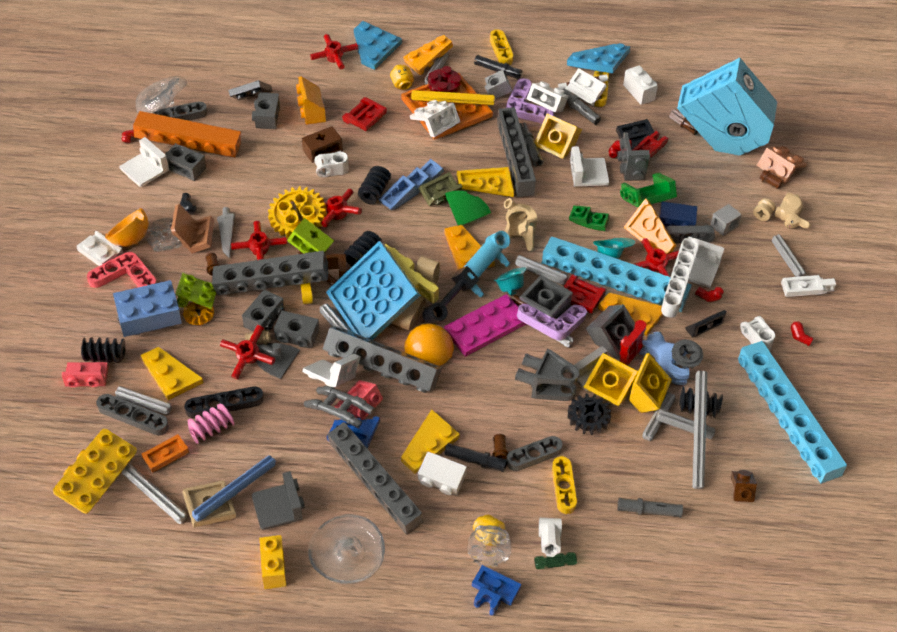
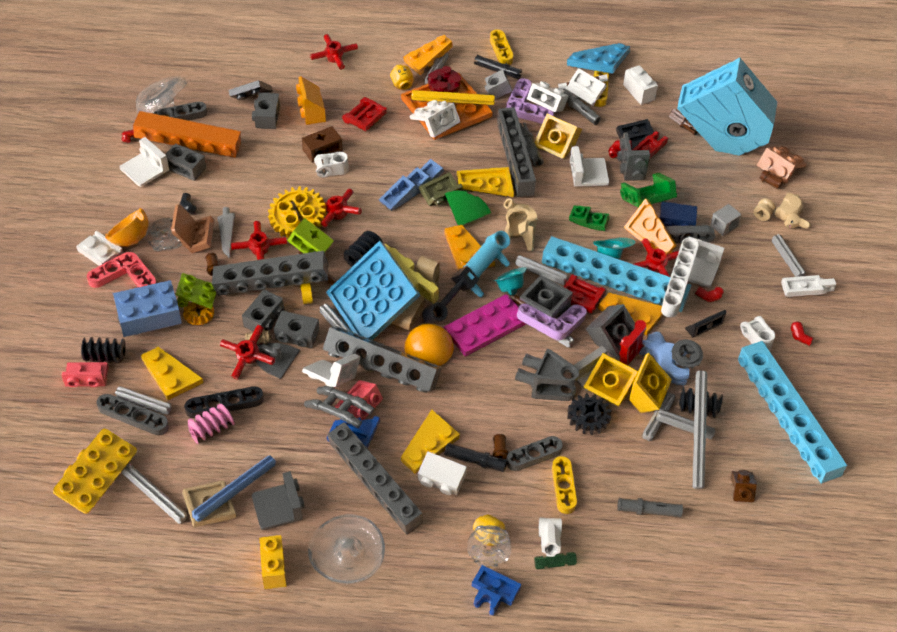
(165, 453): orange plate -> none
(338, 261): reddish brown bracket -> none
(374, 44): dark azure plate -> none
(374, 184): black piece -> none

